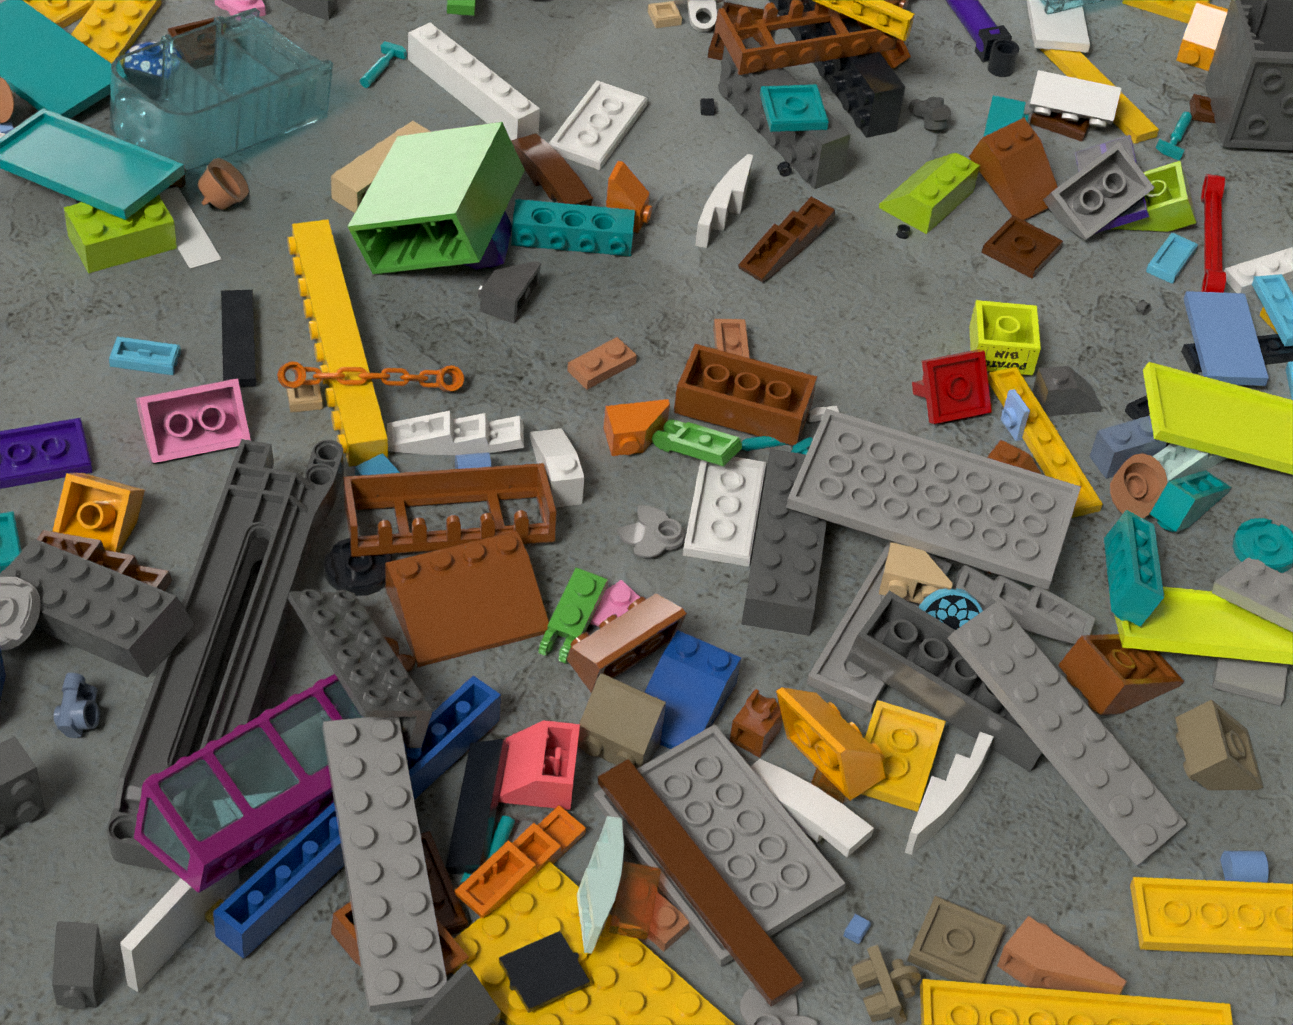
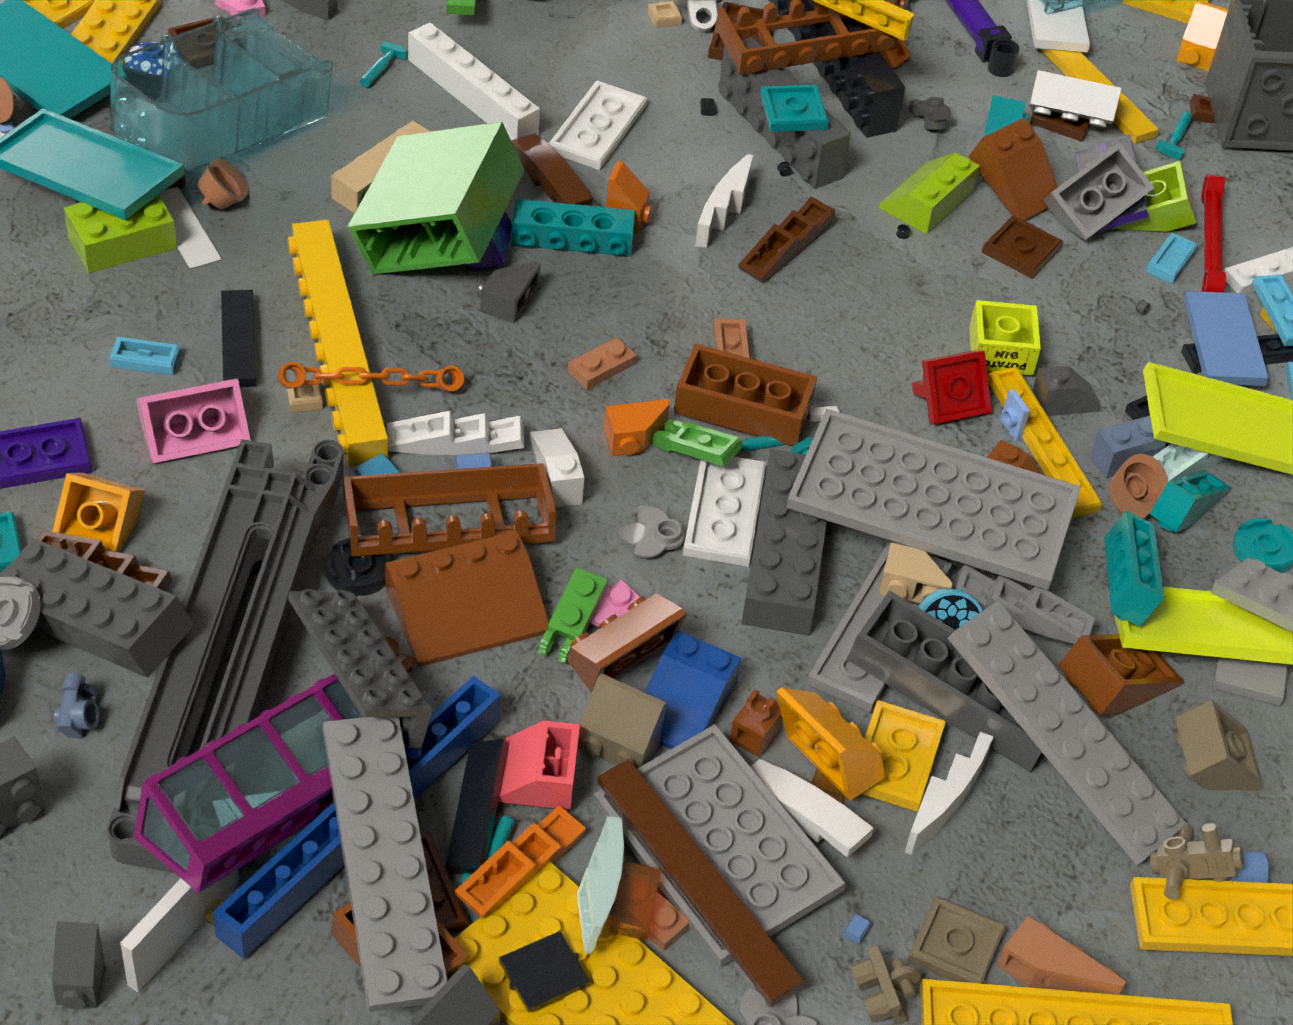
(1182, 859): none -> dark tan piece

